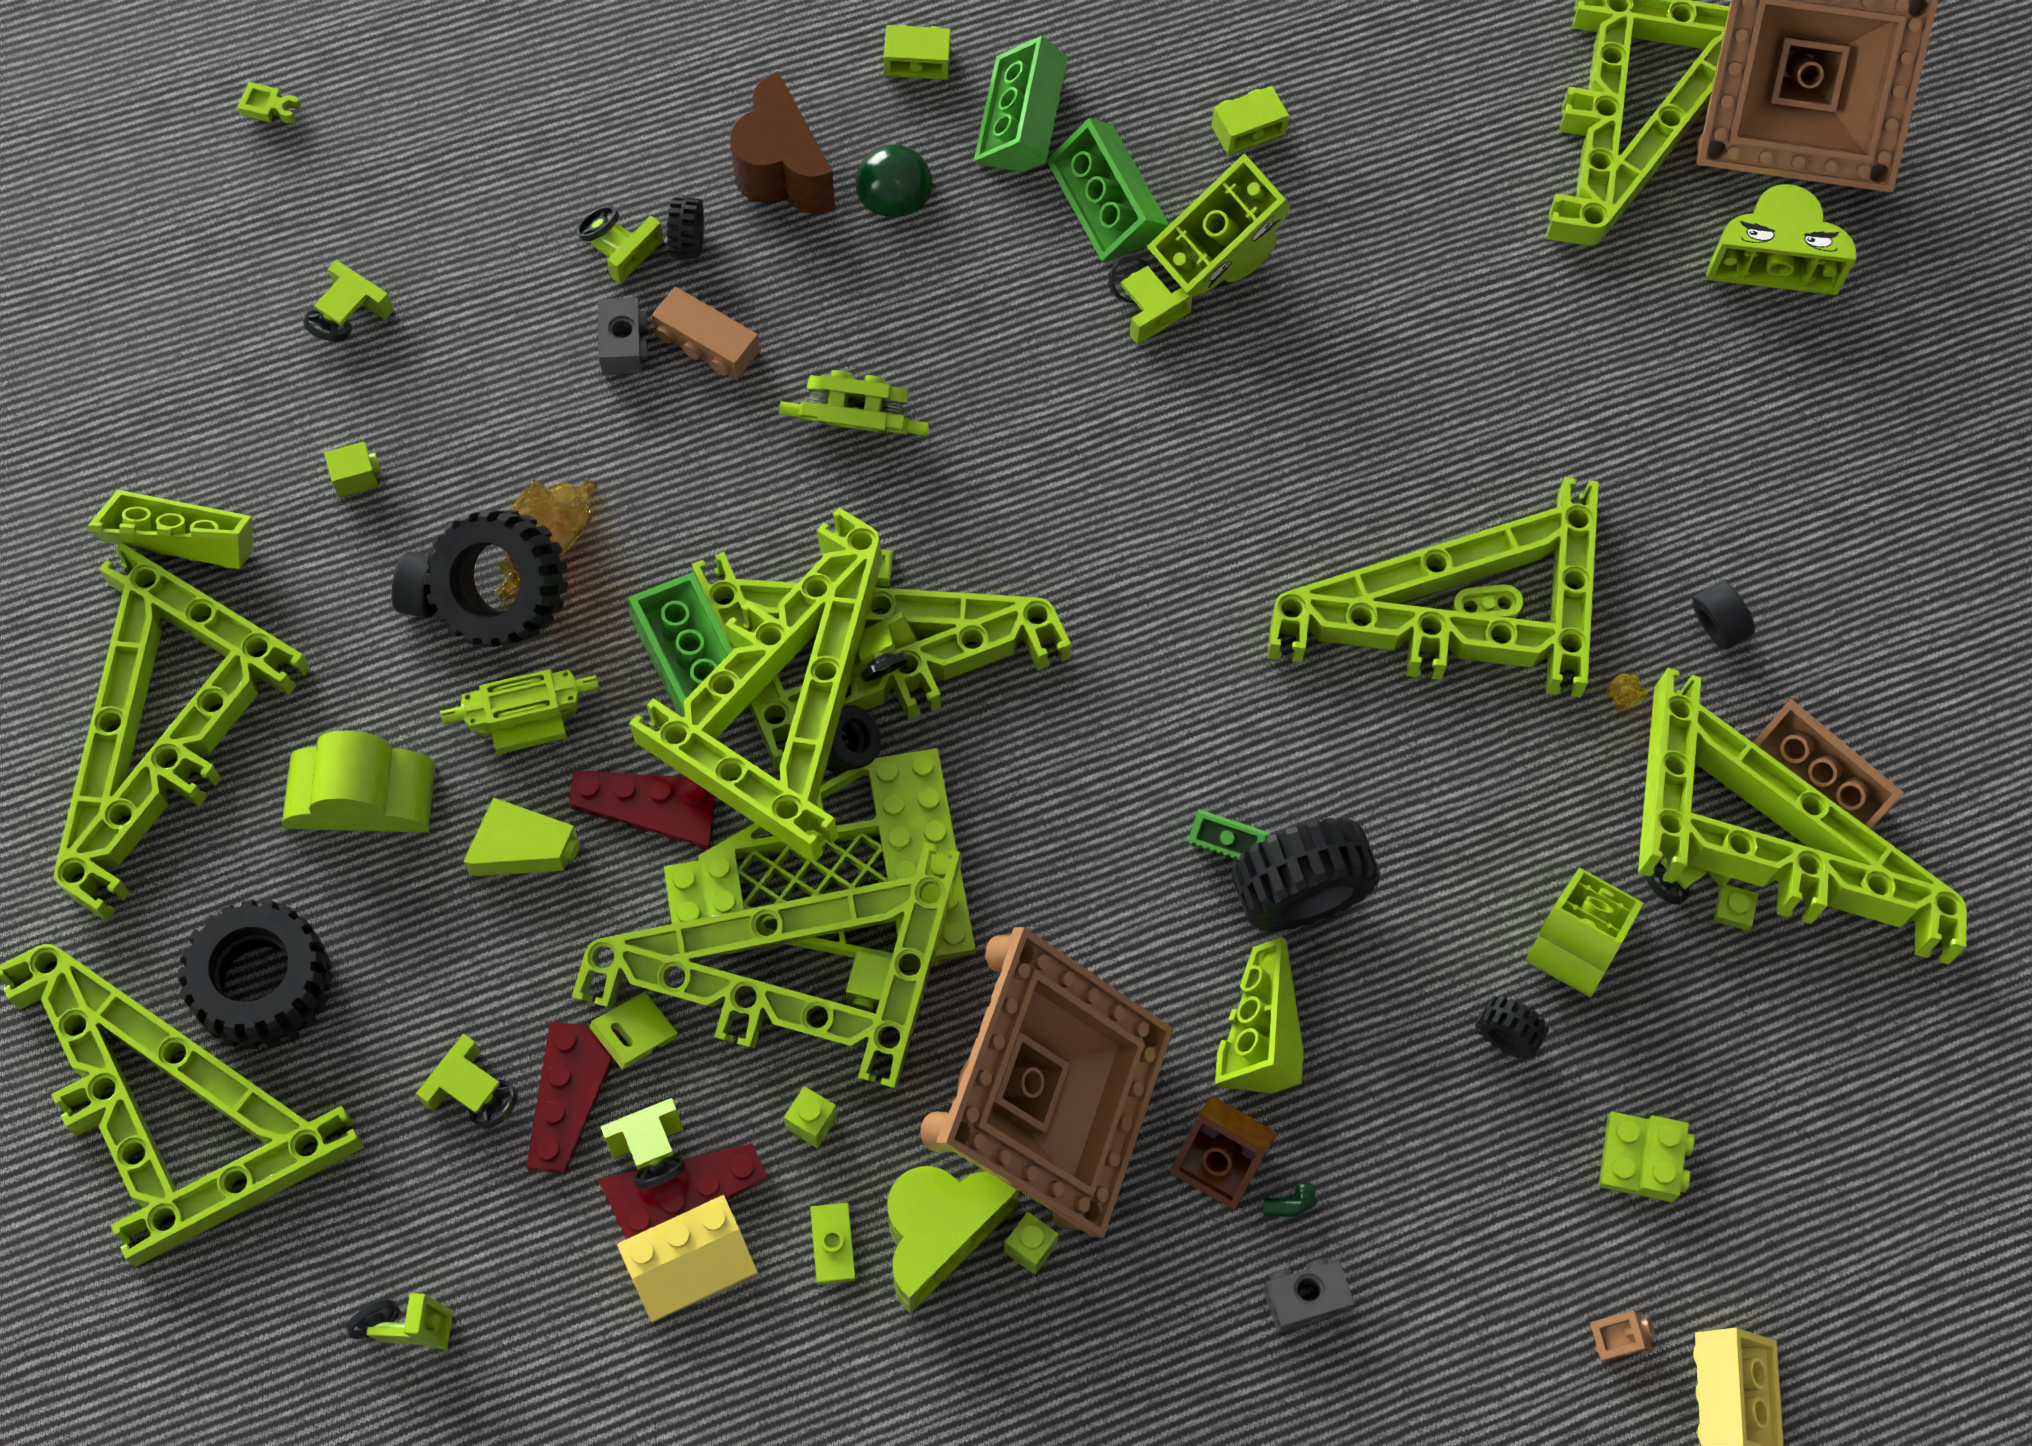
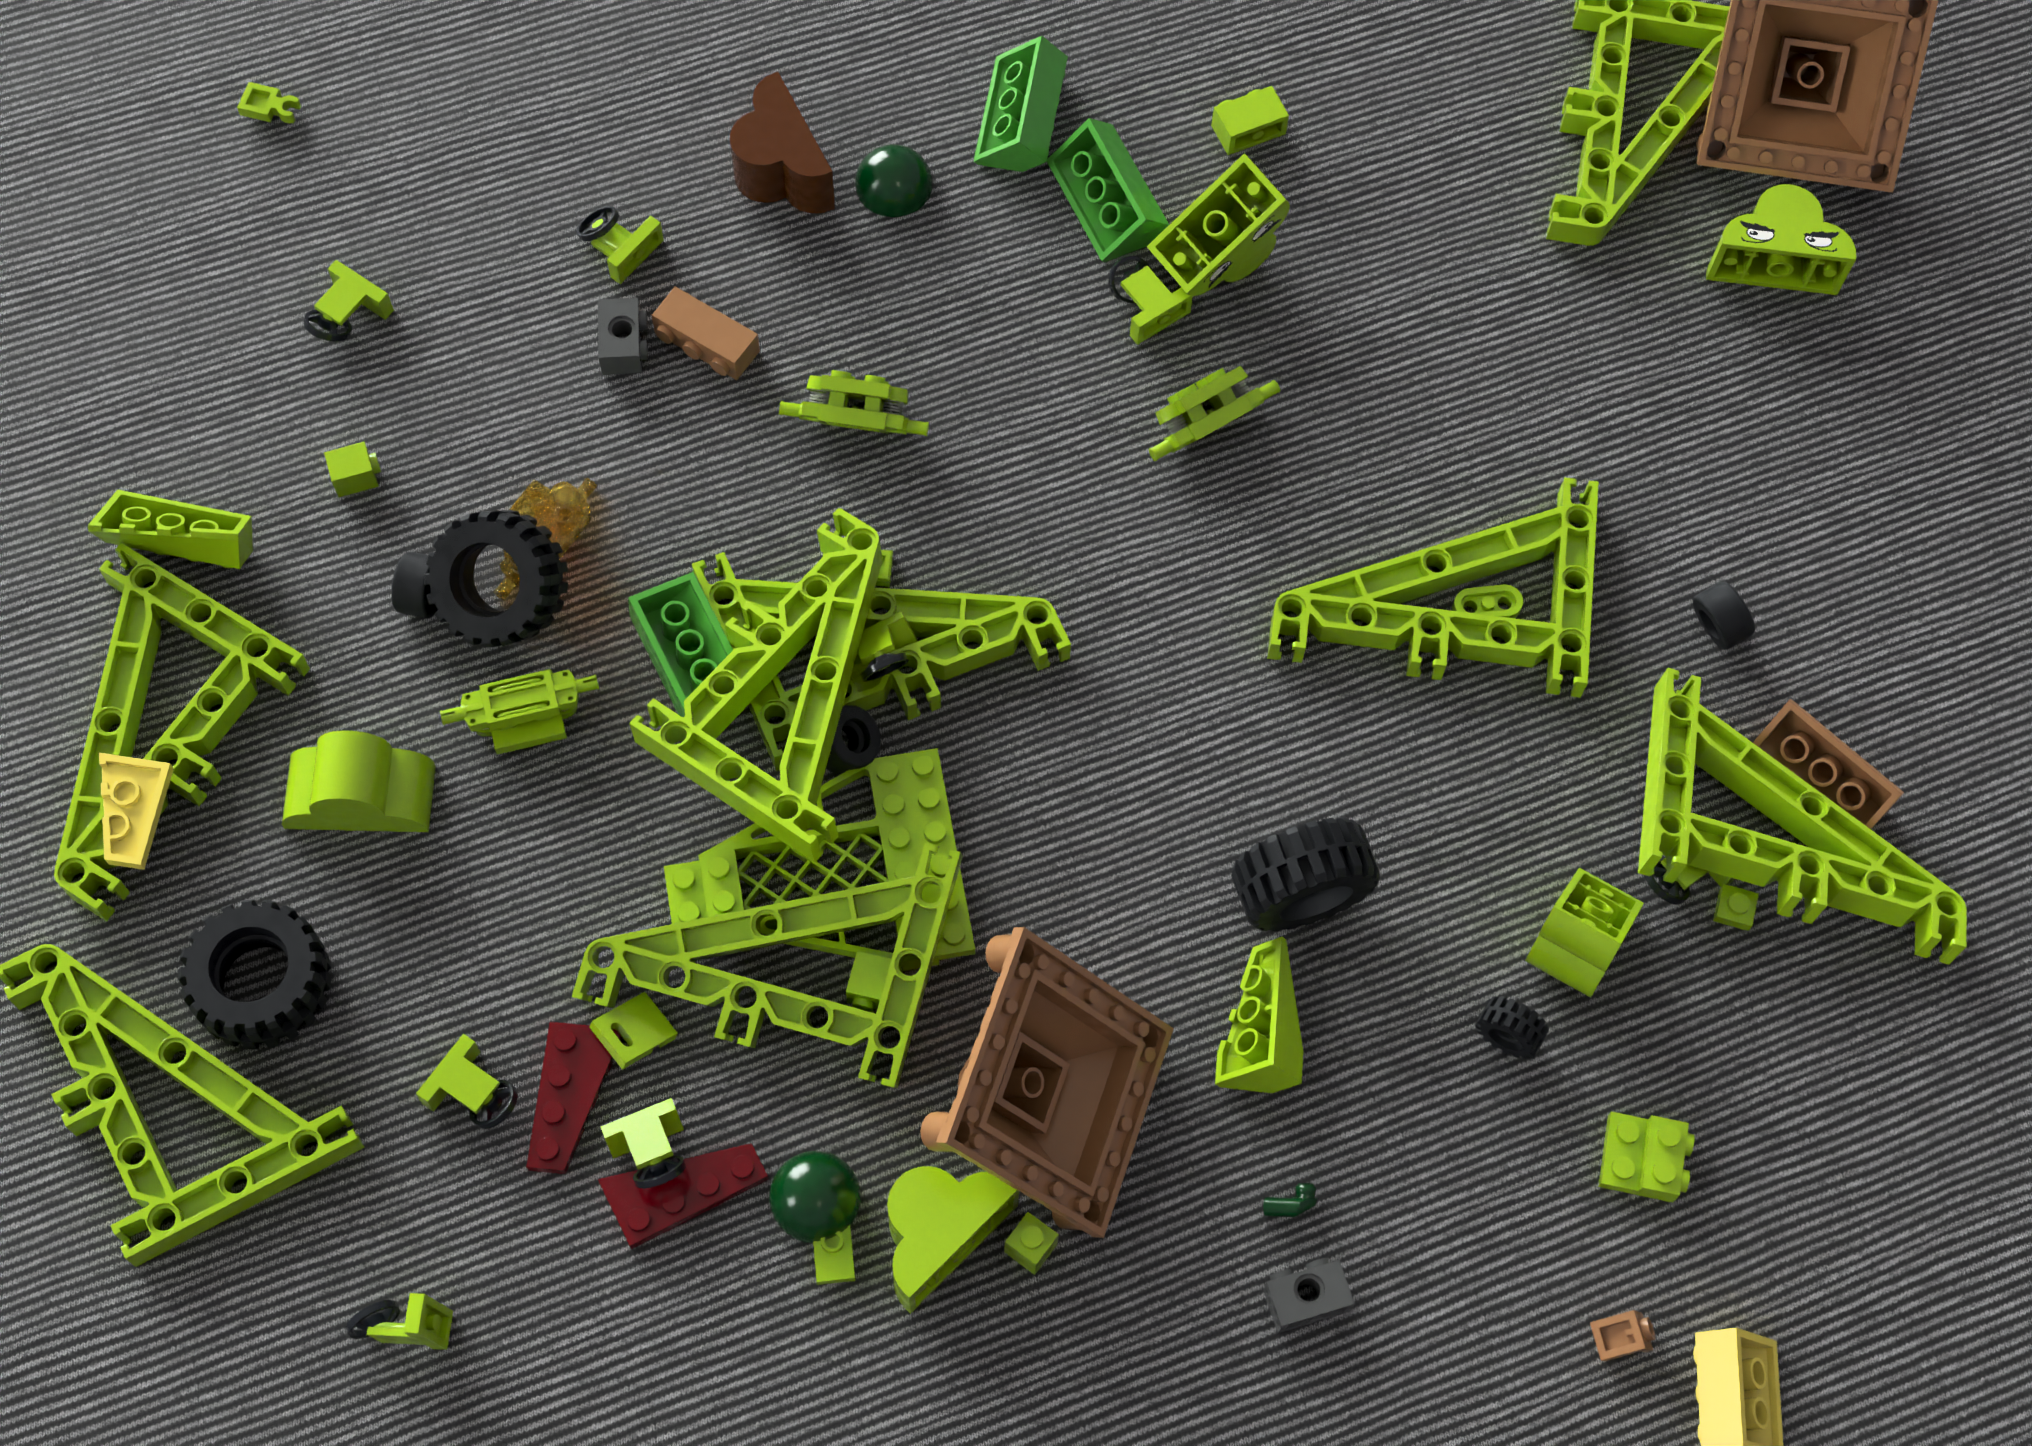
(132, 805): none -> light yellow wing
(520, 842): lime slope -> none
(647, 802): dark red wing -> none
(685, 227): black tyre -> none
(687, 1258): light yellow slope -> none
(810, 1117): lime brick -> none
(814, 1196): none -> dark green piece
(917, 52): lime brick -> none
(1223, 835): bright green brick -> none
(1223, 1152): reddish brown slope -> none
(1227, 407): none -> lime piece
(1623, 684): clear yellow plate -> none

